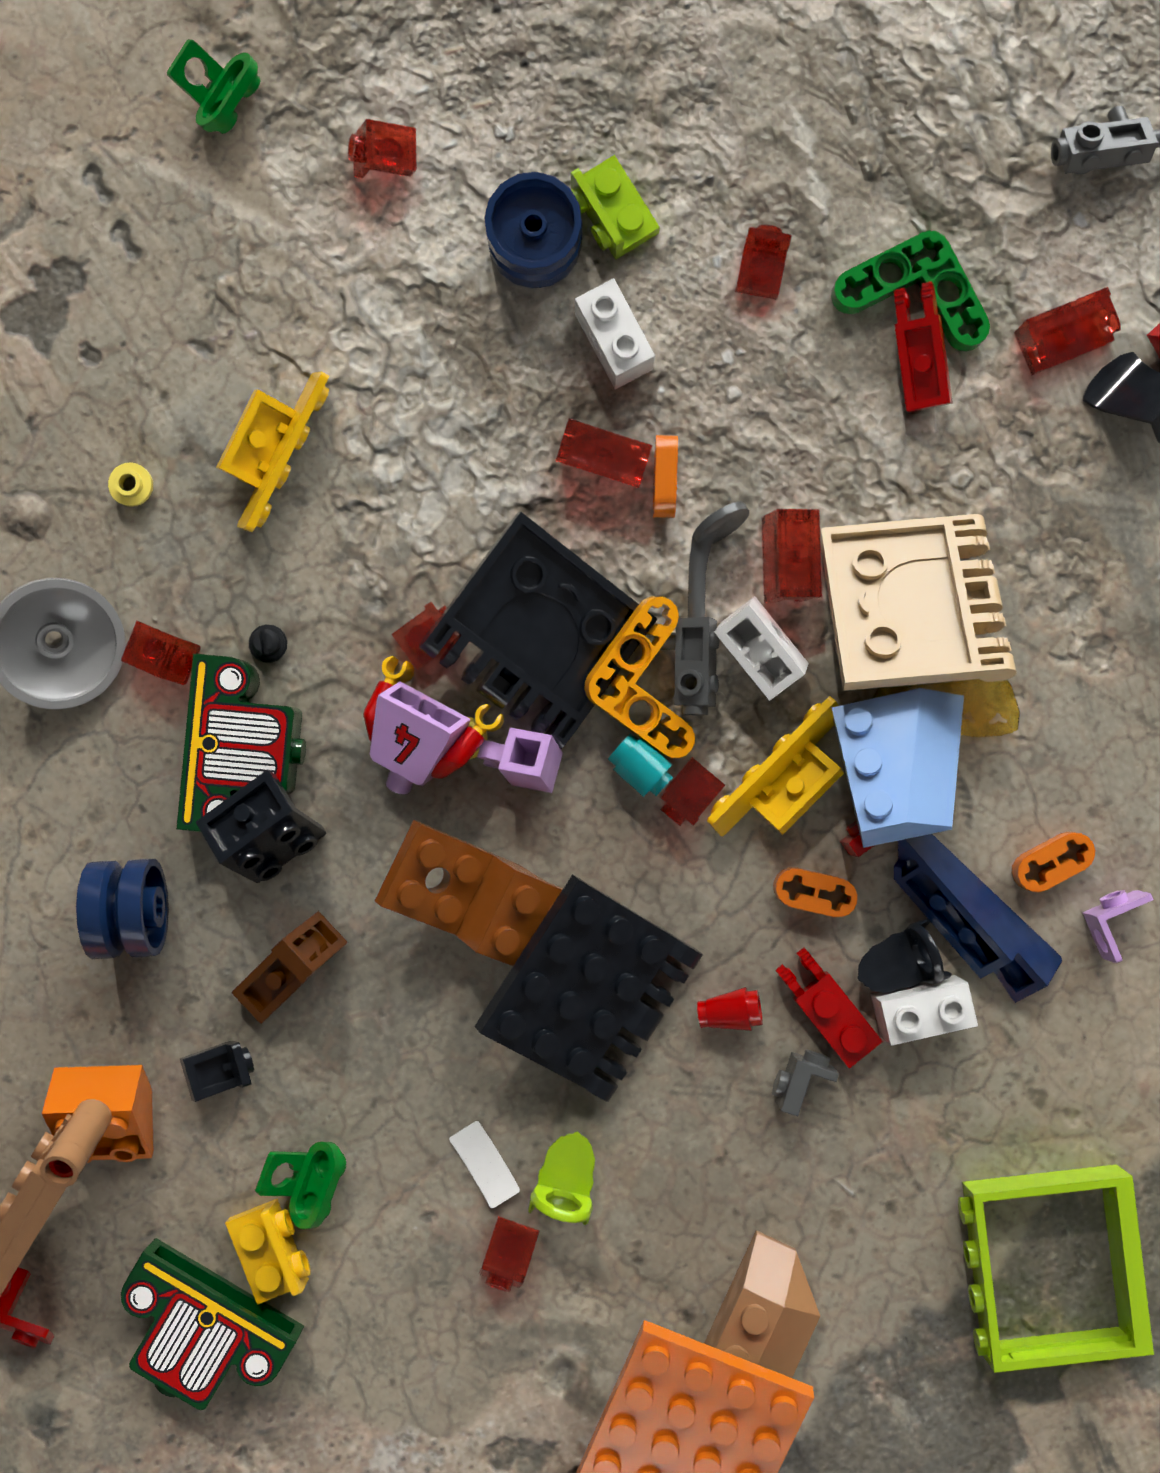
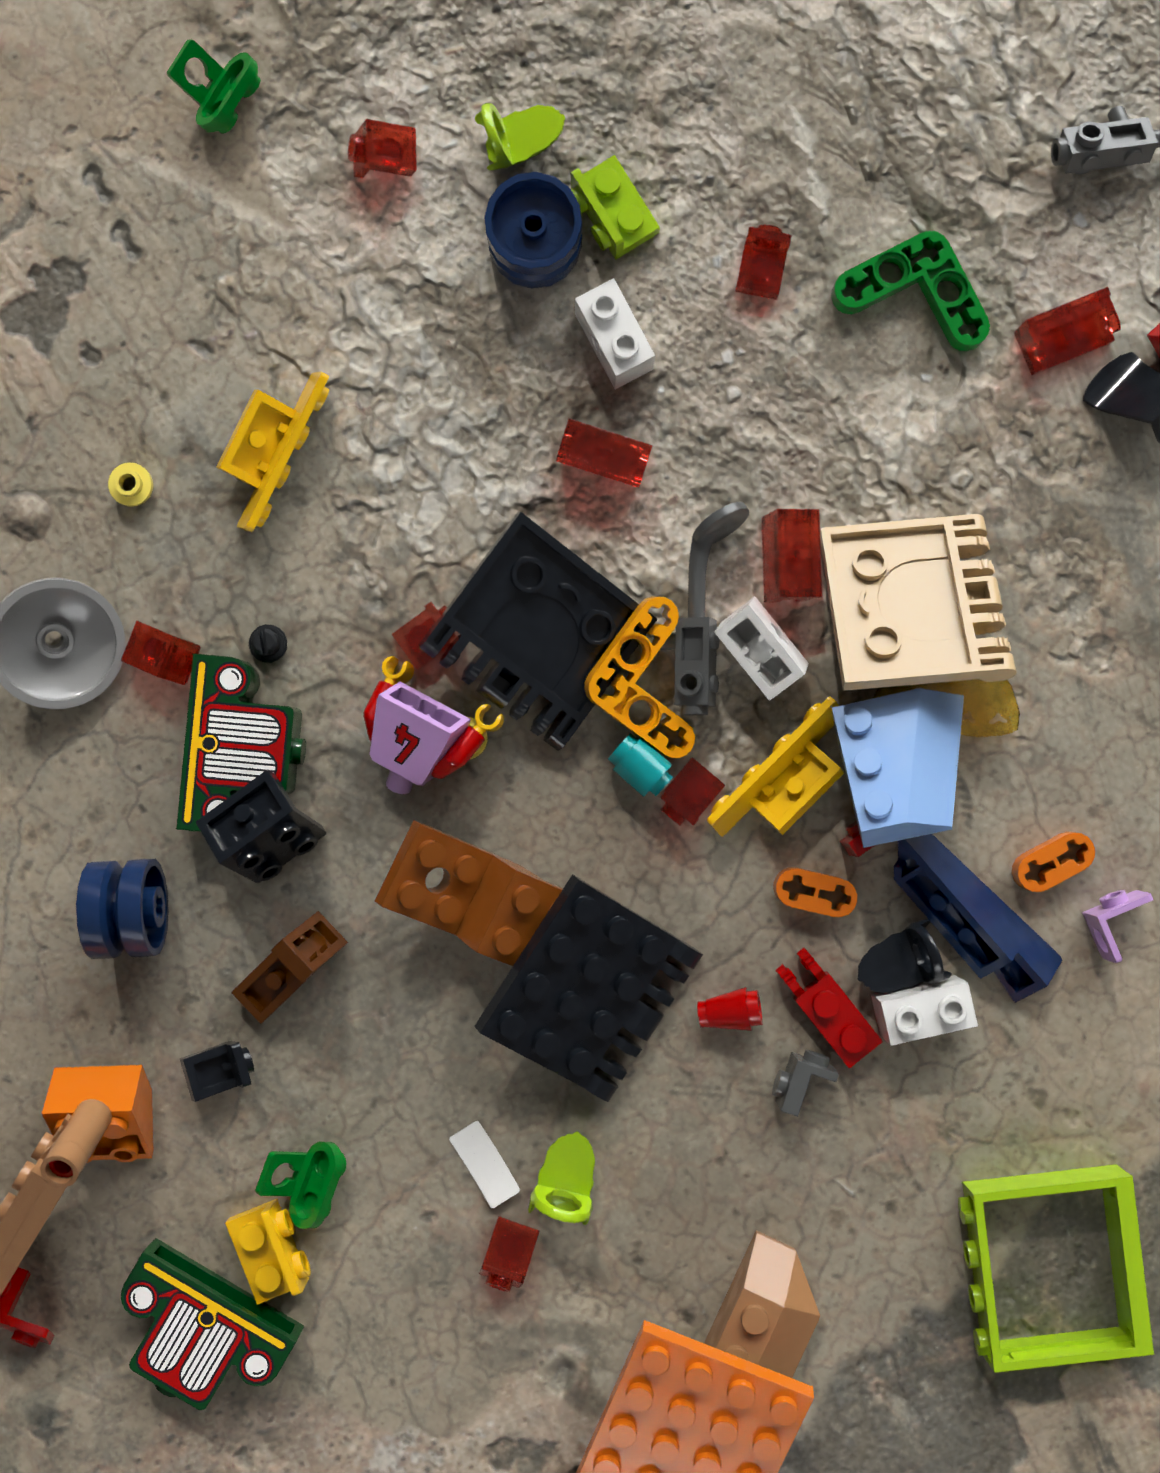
(519, 133): none -> lime piece
(525, 759): lavender brick -> none
(665, 476): orange beam -> none
(922, 352): red hinge -> none

